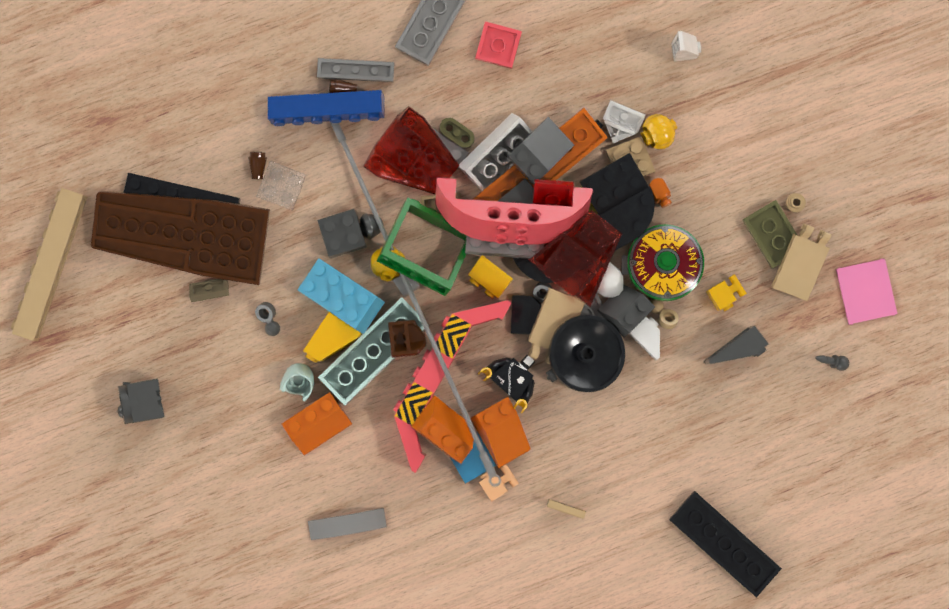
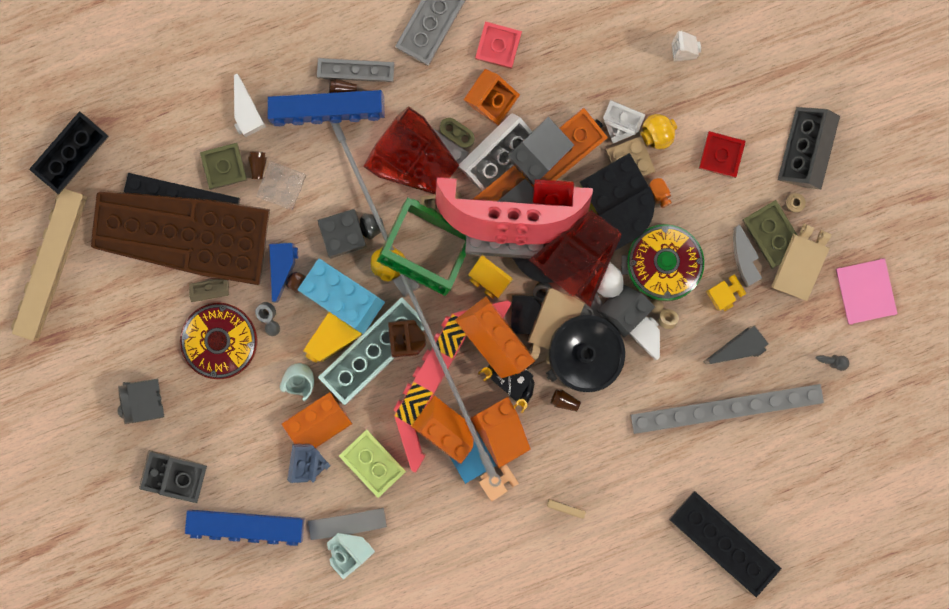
(69, 152): none -> black slope
(172, 477): none -> dark grey slope
(218, 341): none -> dish
(223, 166): none -> olive plate
(244, 526): none -> blue brick
(245, 112): none -> white slope
(281, 264): none -> blue slope
(294, 281): none -> reddish brown piece
(305, 463): none -> sand blue slope
(348, 553): none -> light aqua slope
(372, 463): none -> yellowish green plate
(491, 96): none -> orange slope
(495, 339): none -> orange slope
(565, 401): none -> reddish brown cone
(722, 154): none -> red plate
(727, 408): none -> light grey plate
(744, 257): none -> light grey slope
(809, 147): none -> dark grey slope

